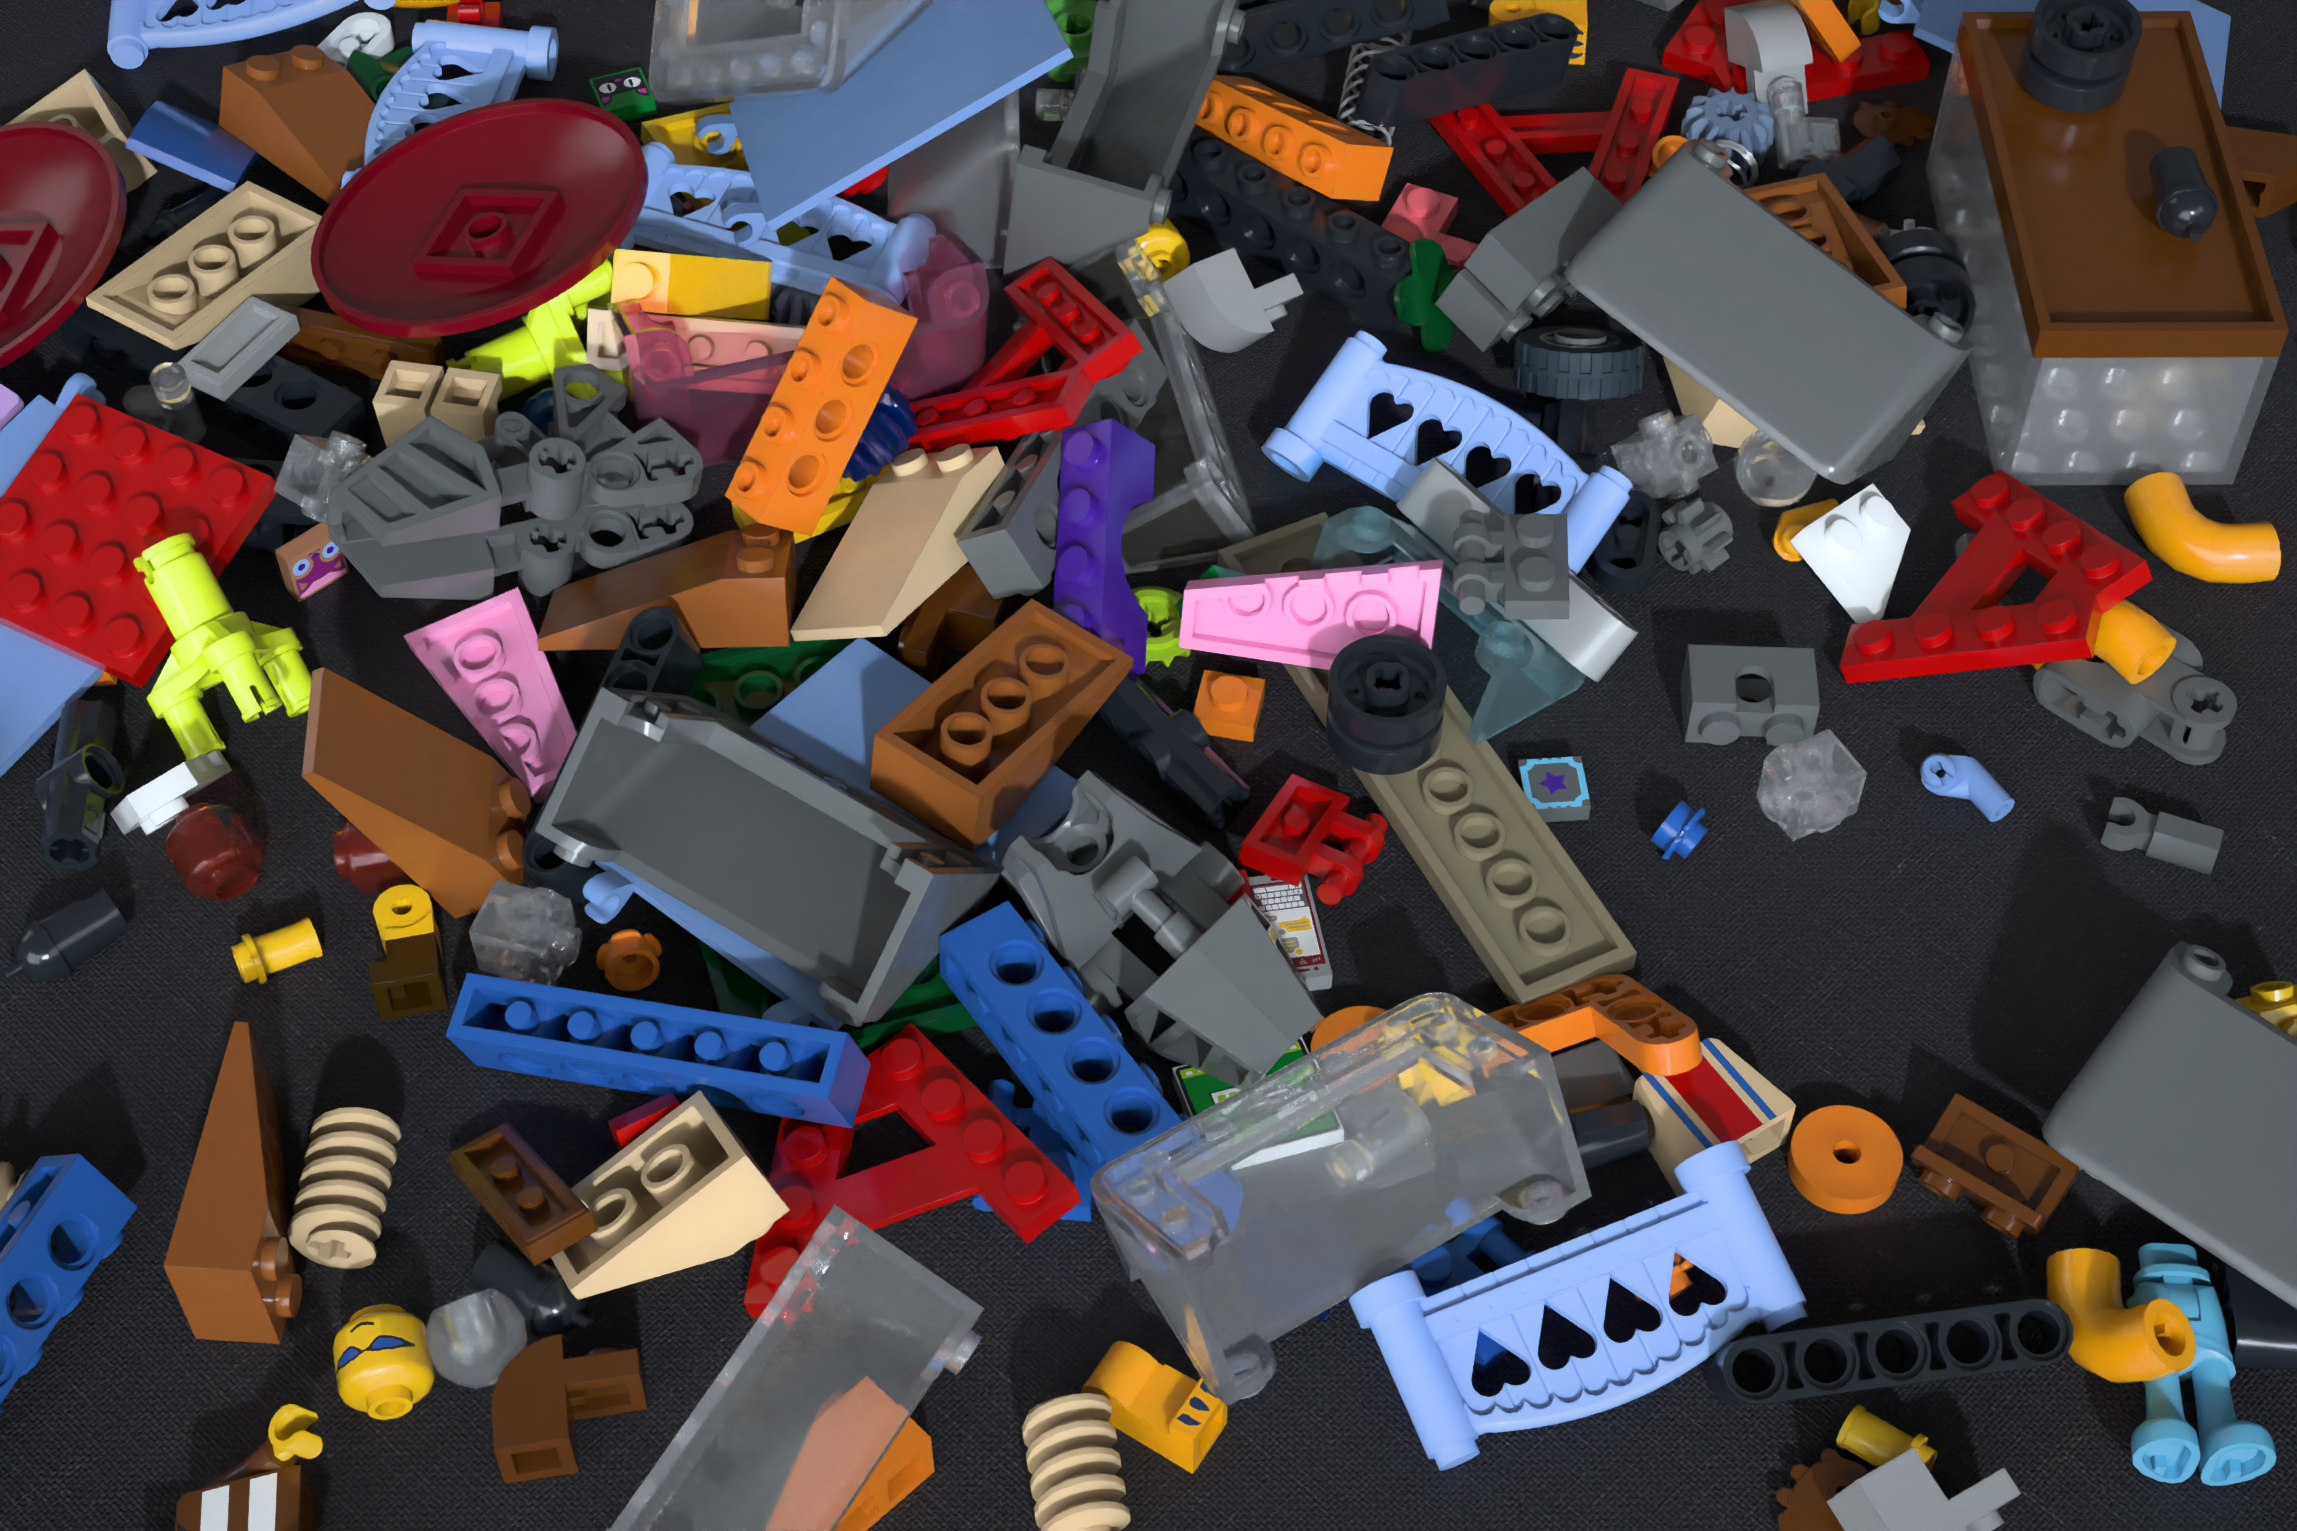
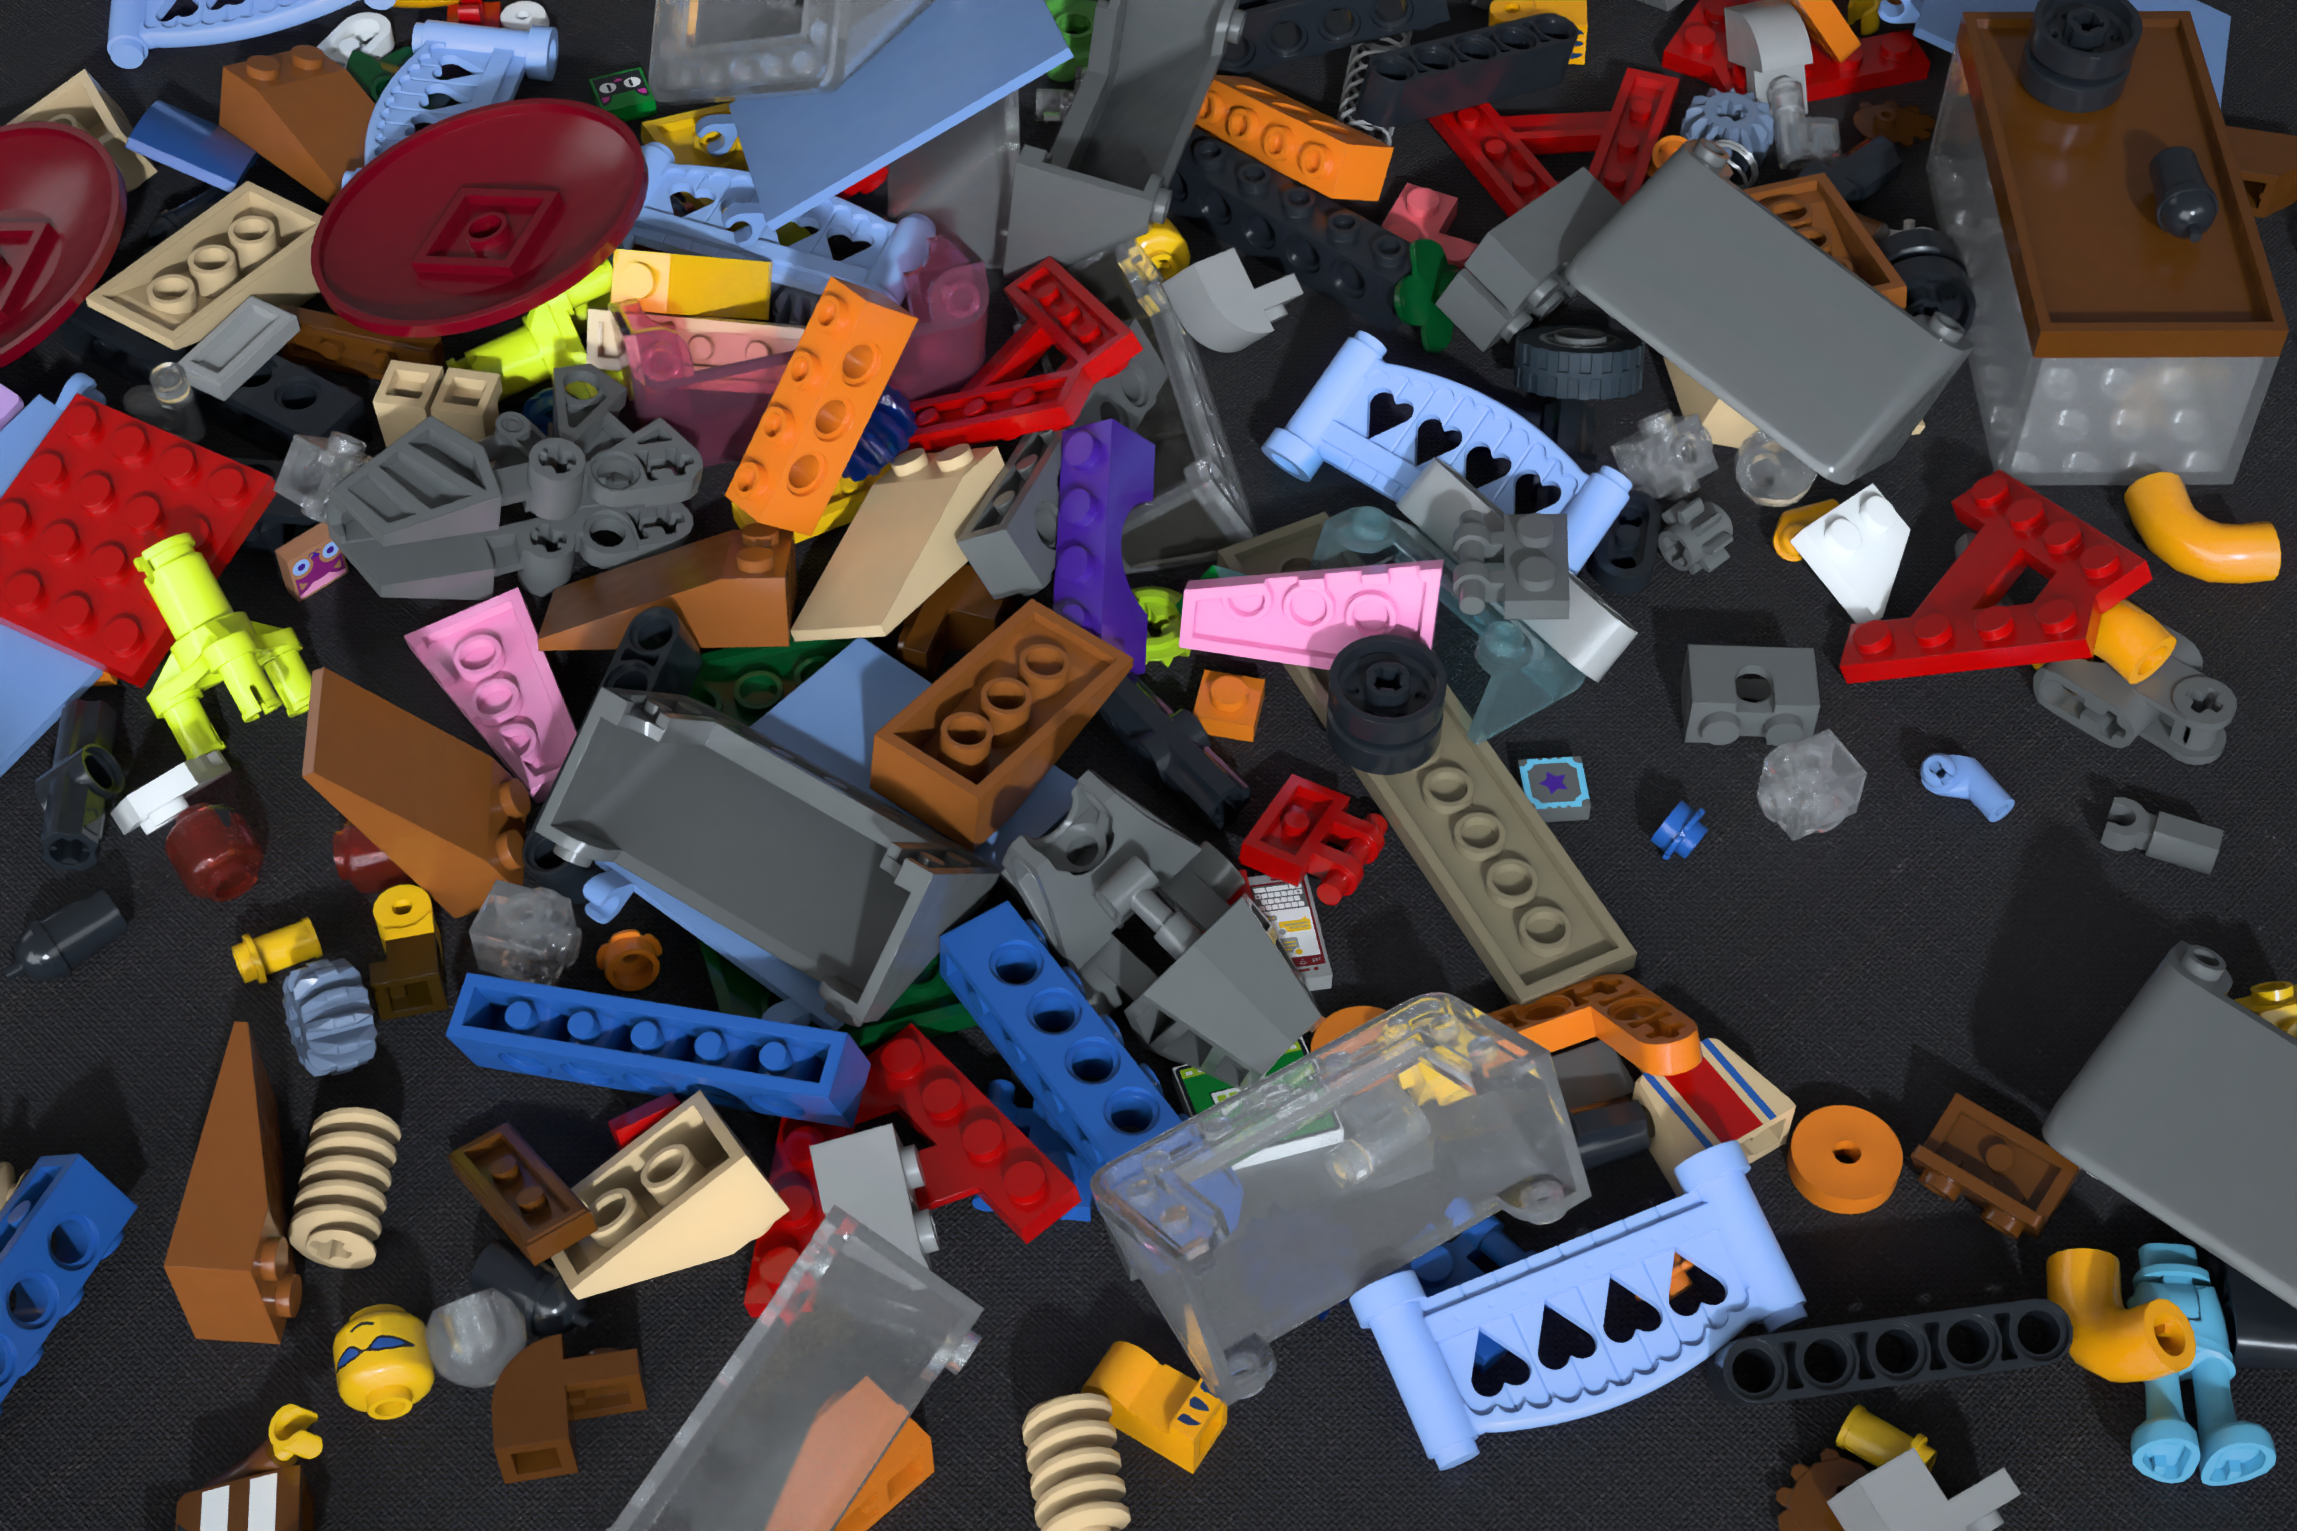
(329, 1017): none -> sand blue gear
(523, 15): none -> white piece
(875, 1183): none -> light grey slope

